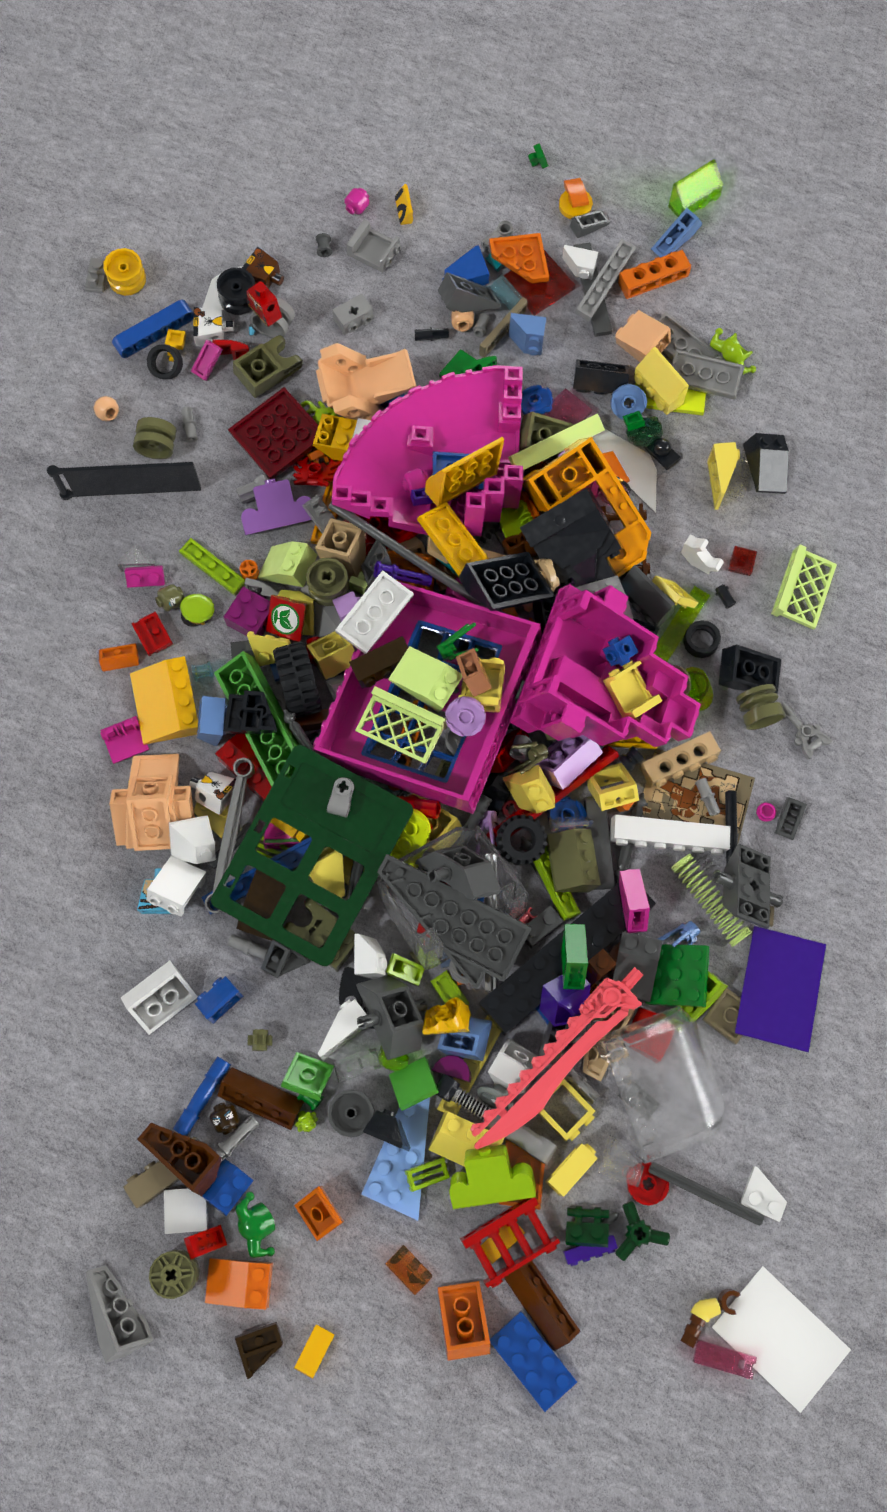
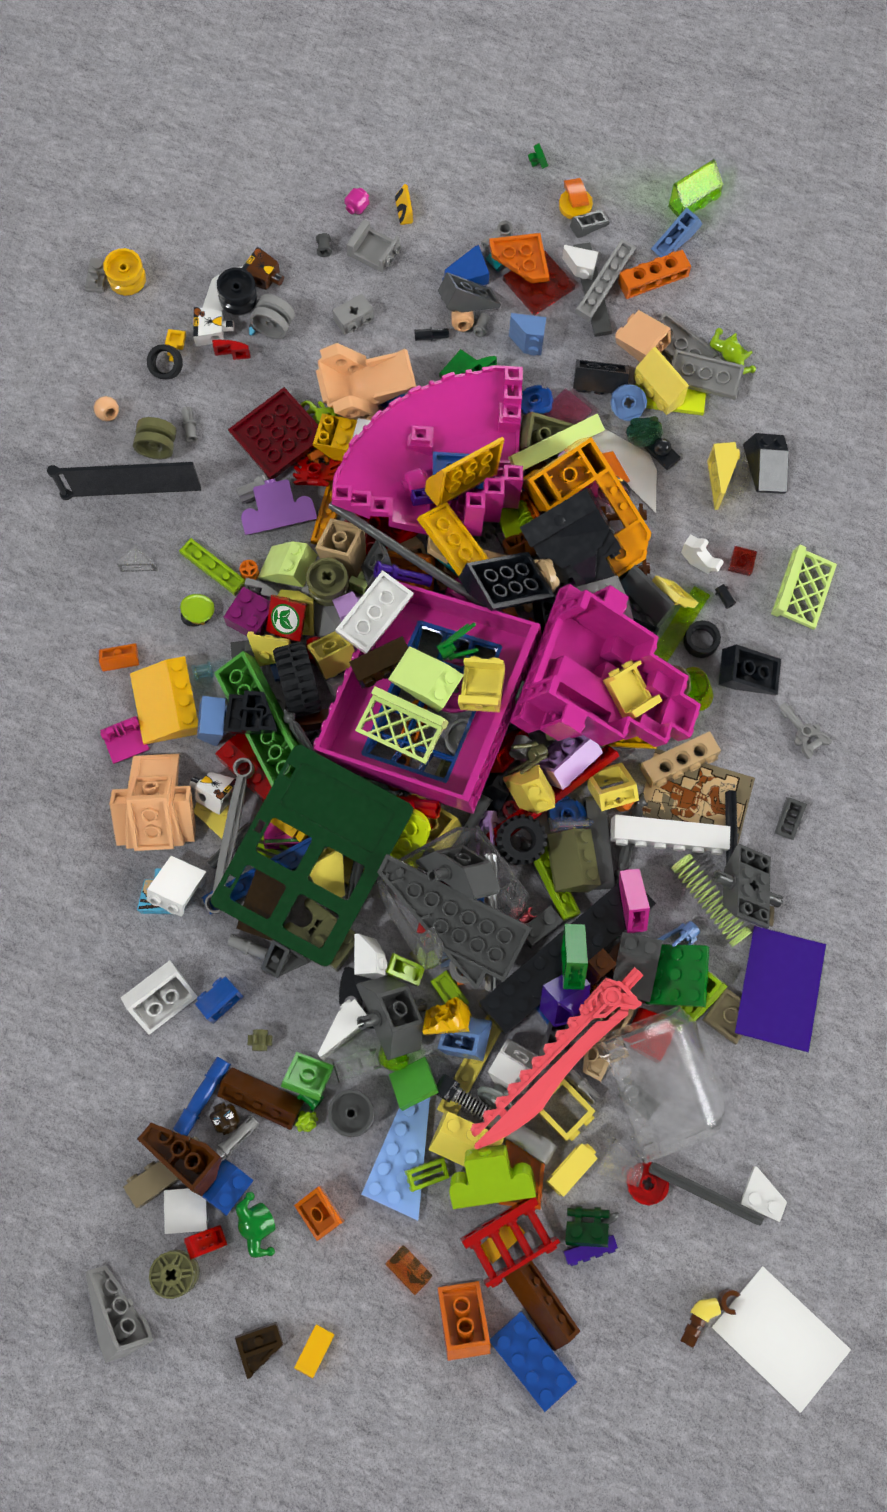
(144, 576): dark pink plate -> none
(152, 633): red plate -> none
(153, 328): blue beam -> none
(169, 597): olive head -> none
(192, 840): white slope -> none
(206, 360): dark pink tile -> none
(239, 1283): orange slope -> none
(261, 298): red torso -> none
(264, 367): olive brick -> none
(318, 512): light grey plate -> none
(340, 801): light grey piece -> none
(388, 1129): black slope -> none
(453, 1067): magenta tile -> none
(465, 716): lavender tile -> none
(473, 672): nougat slope -> none
(501, 329): dark tan tile -> none
(506, 292): clear light blue tile -> none
(620, 650): blue brick -> none
(631, 1241): dark green bush -> none
(633, 421): green tile -> none
(636, 758): black wheel -> none
(707, 797): light grey axle -> none
(724, 1359): clear pink plate -> none
(760, 707): olive wheel -> none
(766, 812): dark pink plate -> none

